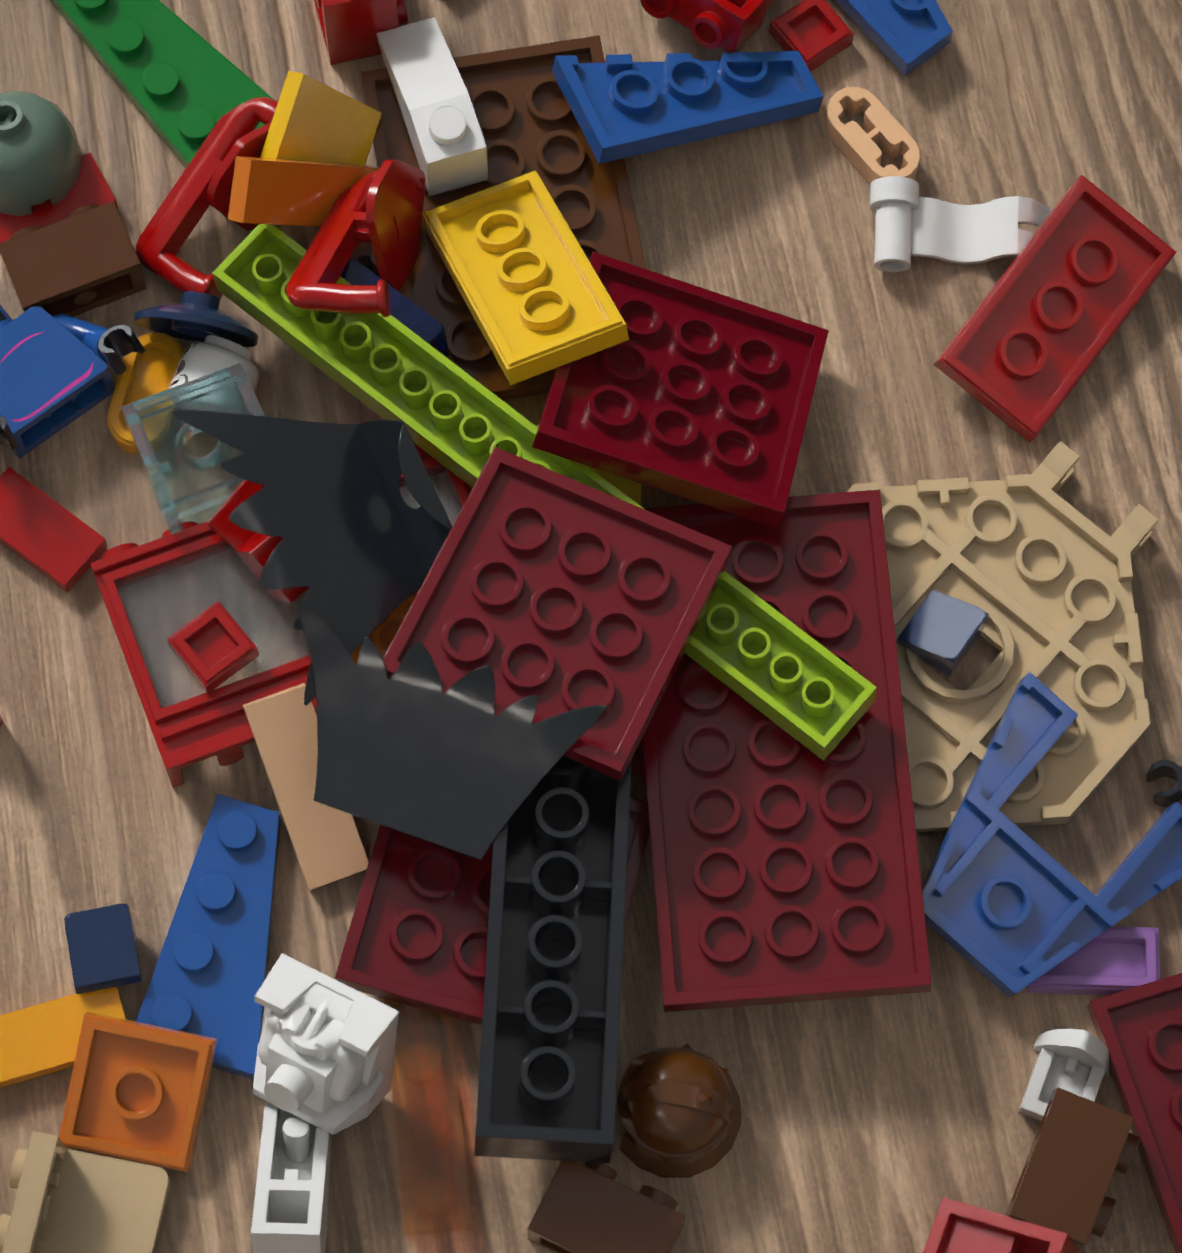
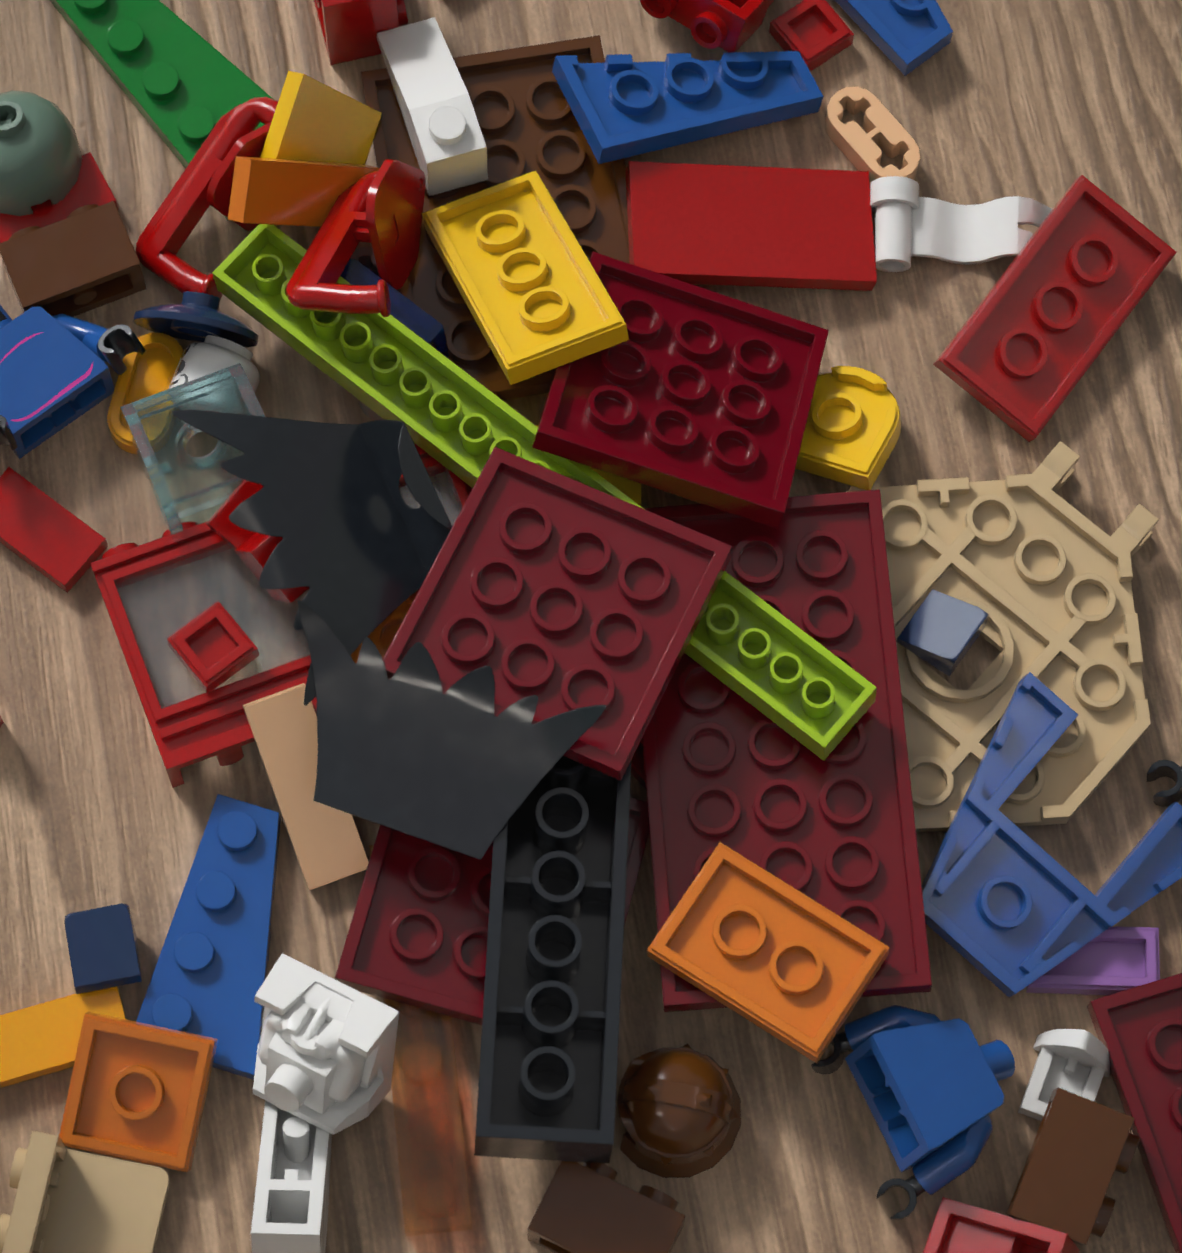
(752, 225): none -> red tile
(768, 952): none -> orange tile
(850, 427): none -> yellow tile
(925, 1090): none -> blue torso

